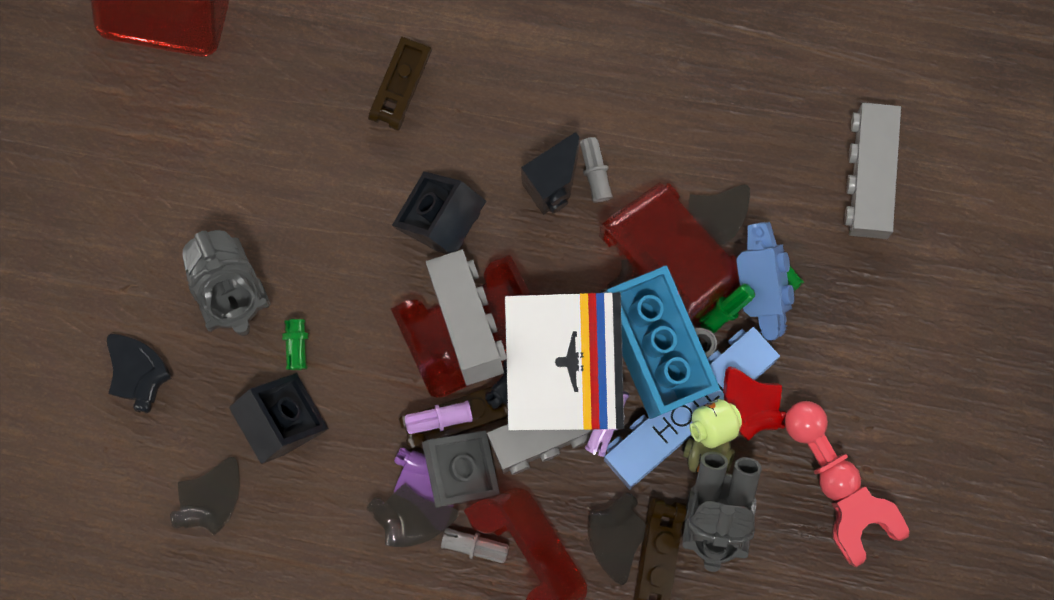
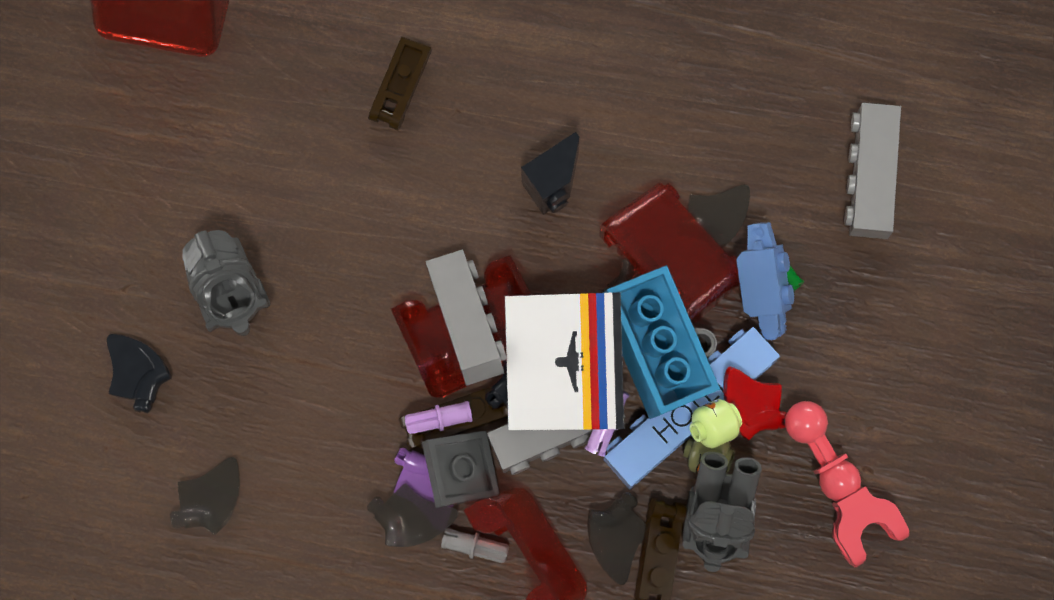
(278, 417): black slope -> none
(295, 344): green pin -> none
(439, 212): black slope -> none
(595, 170): light grey axle -> none
(727, 308): green axle -> none

